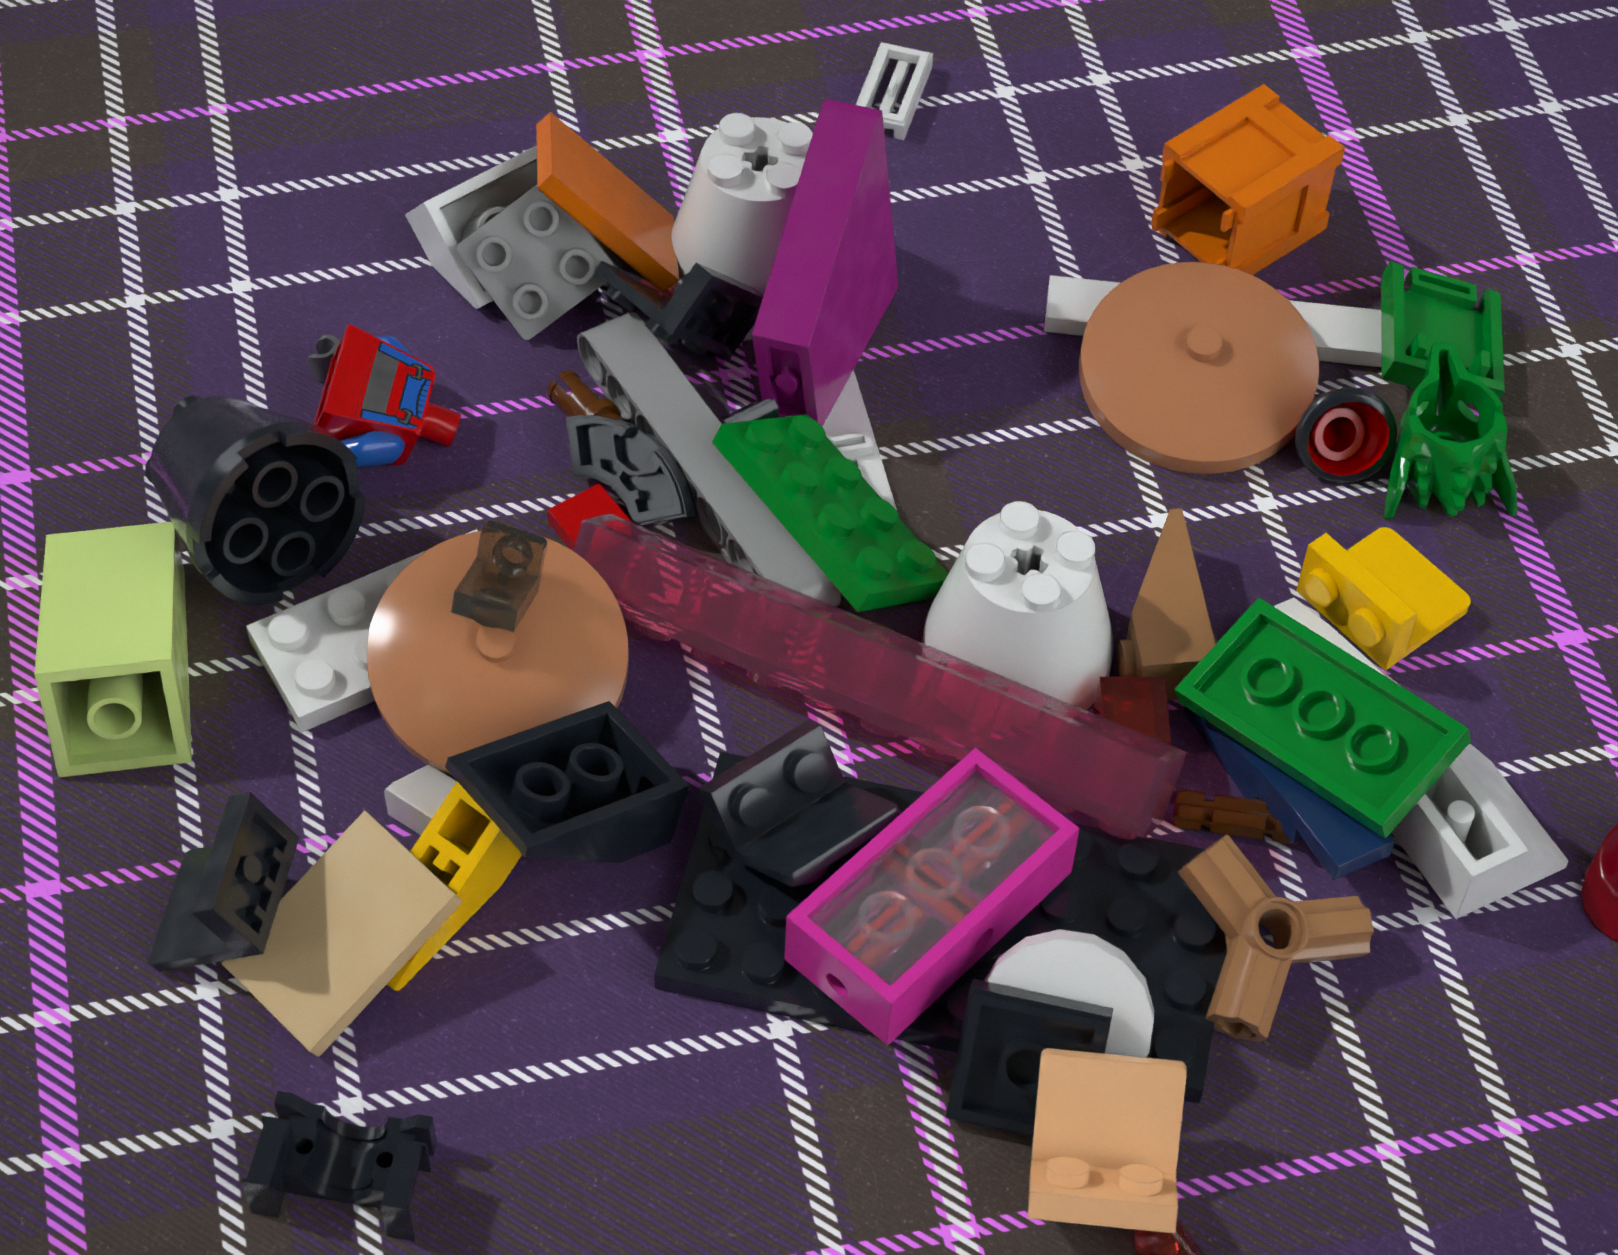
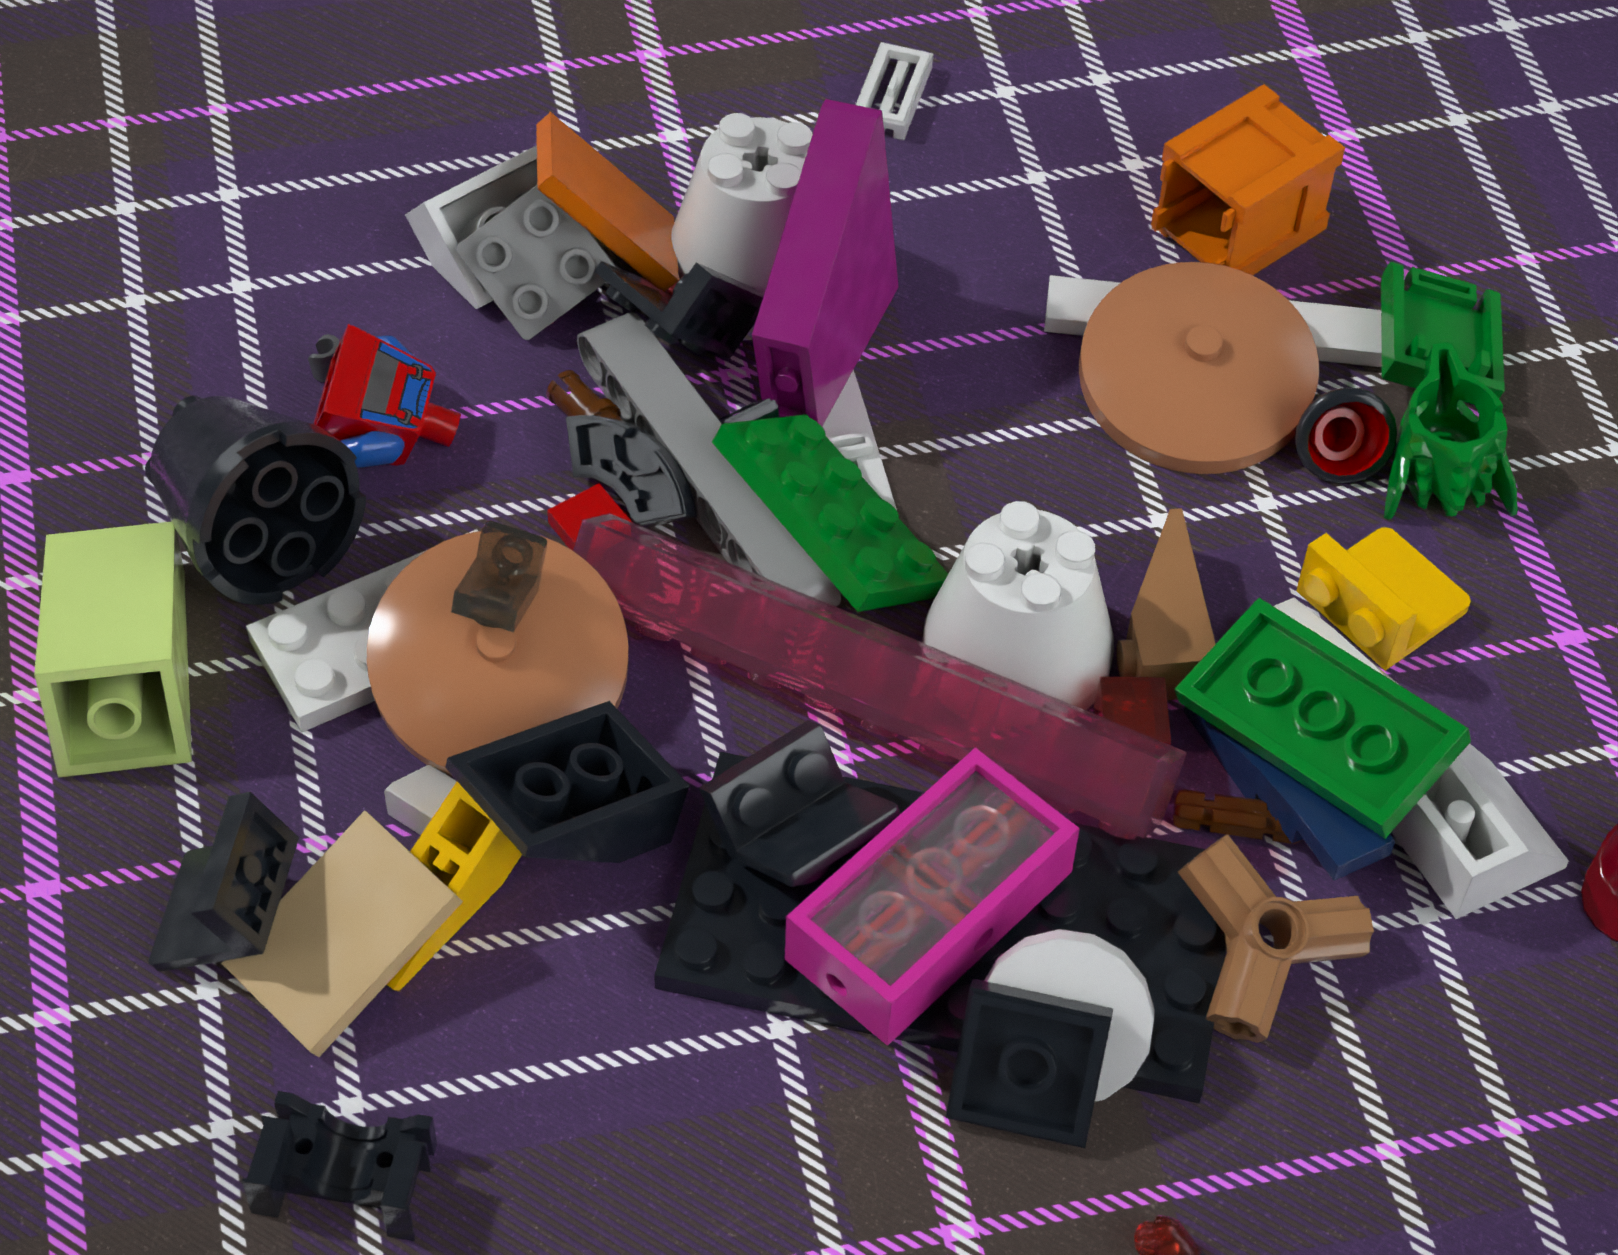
(1106, 1140): light nougat bracket -> none

